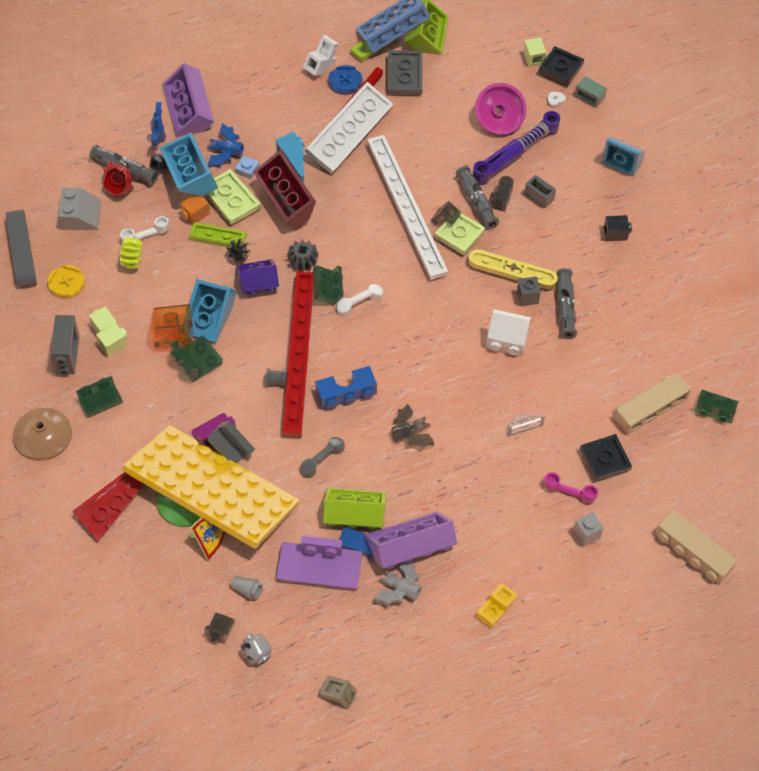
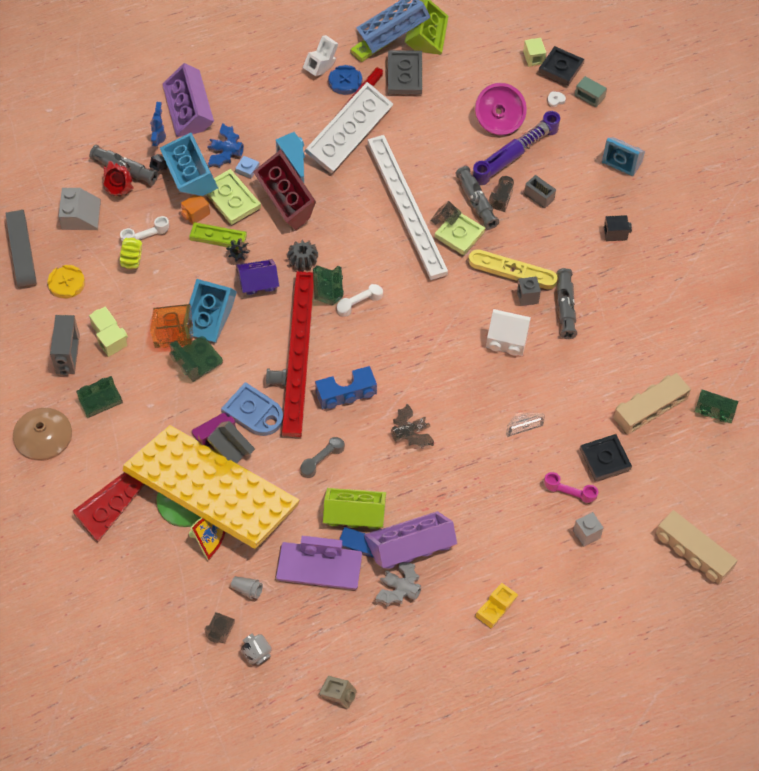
(253, 409): none -> medium blue tile

